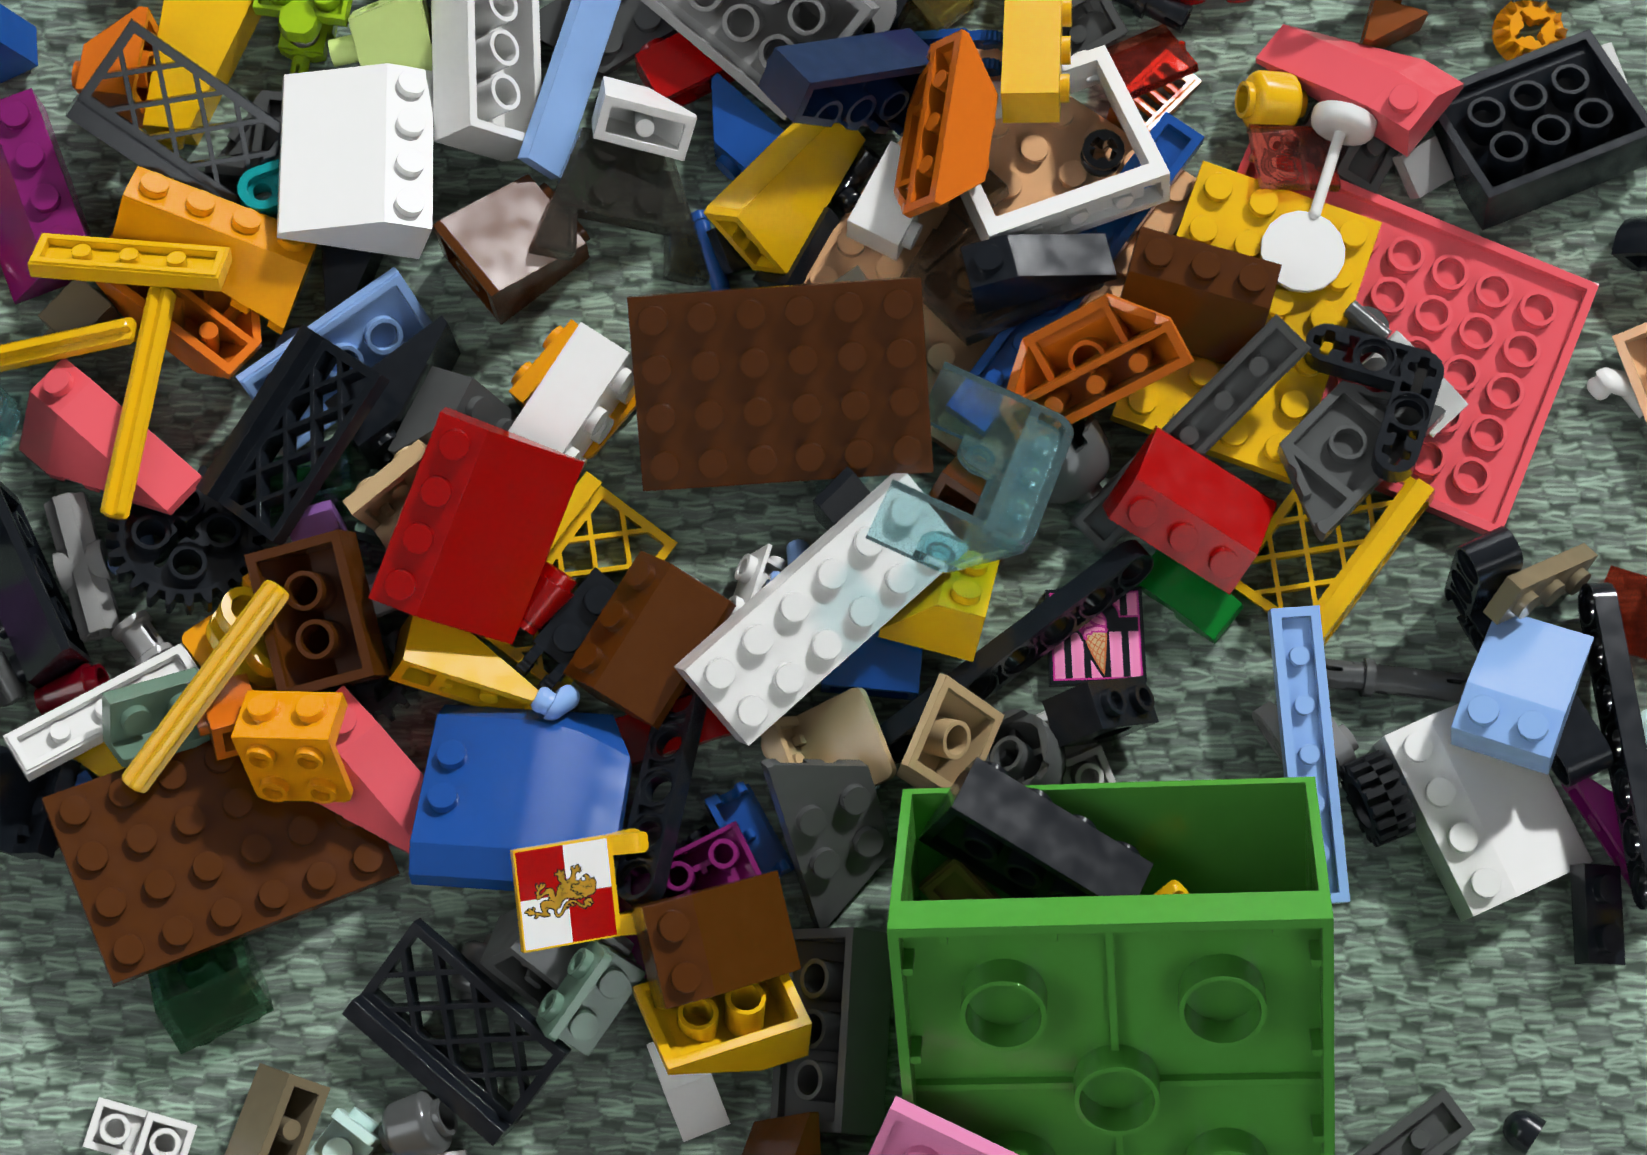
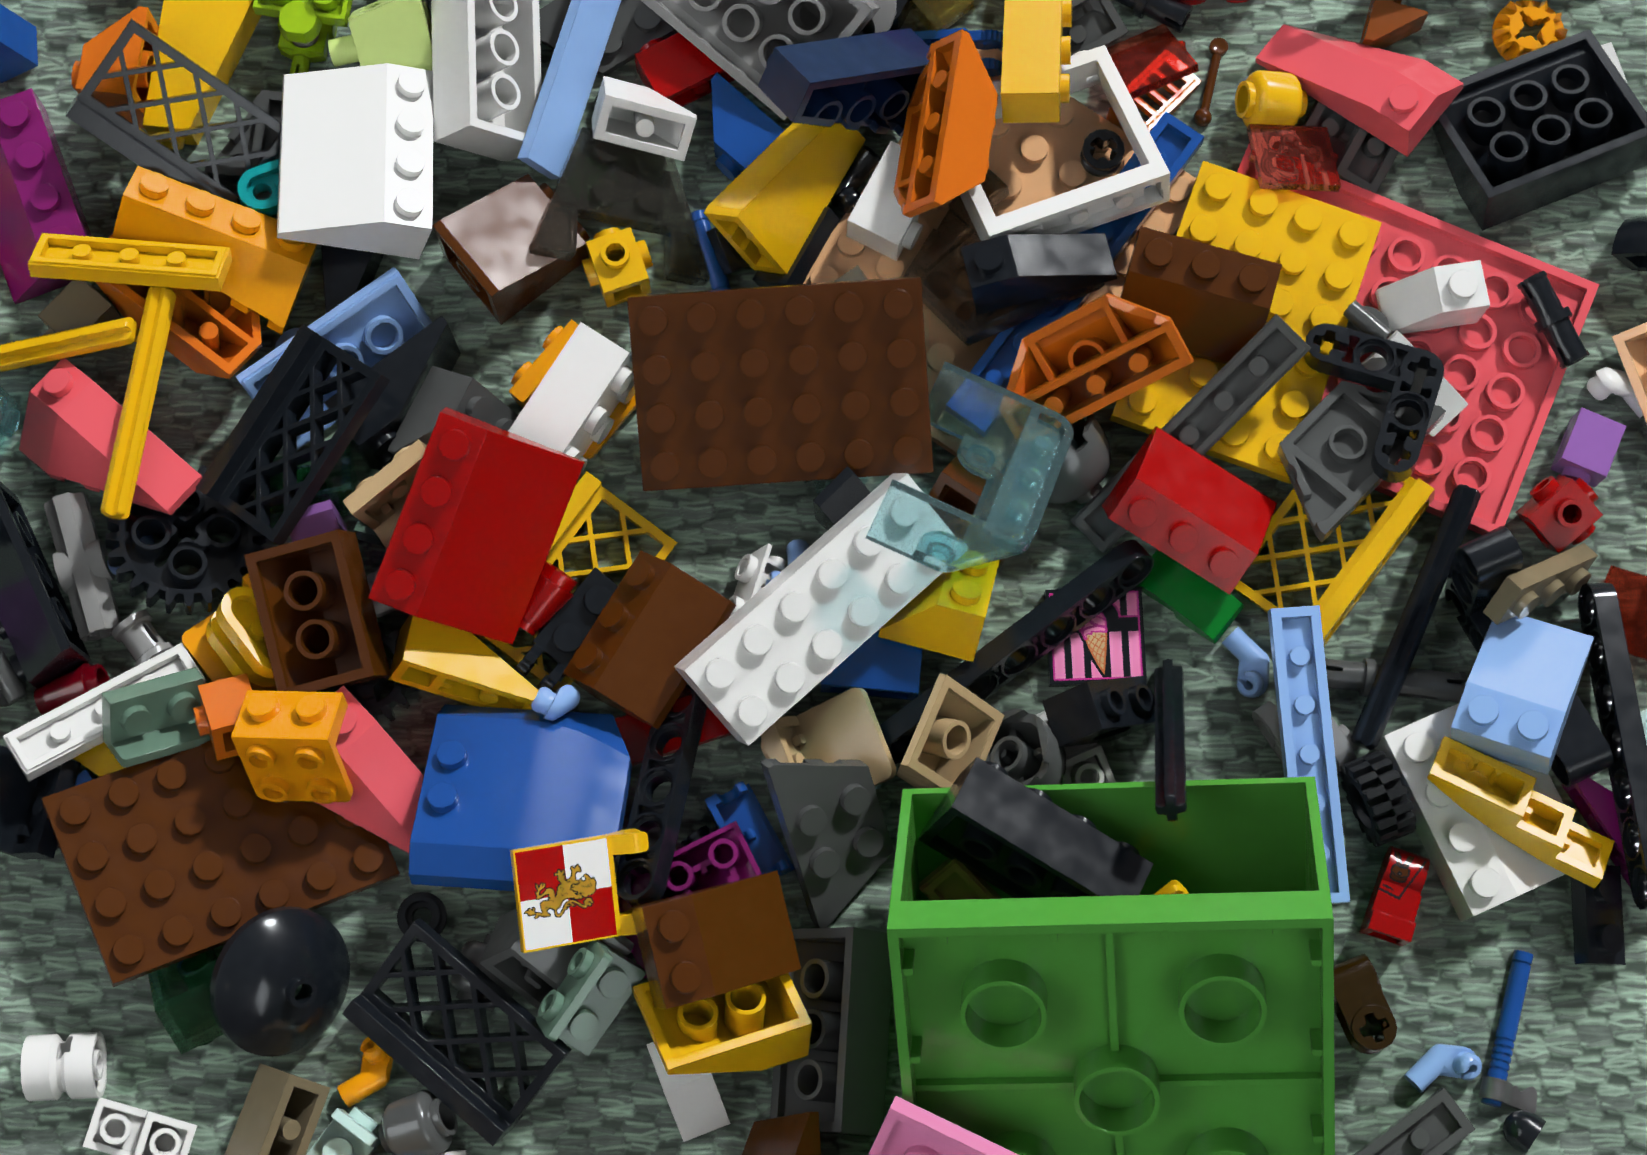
(61, 1066): none -> white wheel
(205, 686): yellow axle -> none
(259, 977): none -> black dish
(373, 1074): none -> light orange arm
(420, 900): none -> black plate
(618, 265): none -> yellow brick
(1170, 741): none -> black axle
(1218, 48): none -> reddish brown hinge
(1253, 664): none -> light blue arm
(1304, 240): white piece -> none
(1361, 996): none -> dark brown piece
(1396, 897): none -> red leg
(1415, 617): none -> black axle
(1424, 168): light grey tile -> none
(1435, 298): none -> white slope
(1444, 1061): none -> light blue arm
(1494, 1087): none -> blue piece
(1511, 808): none -> yellow slope
(1553, 319): none -> black pin
(1561, 512): none -> red brick
(1588, 447): none -> medium lavender brick

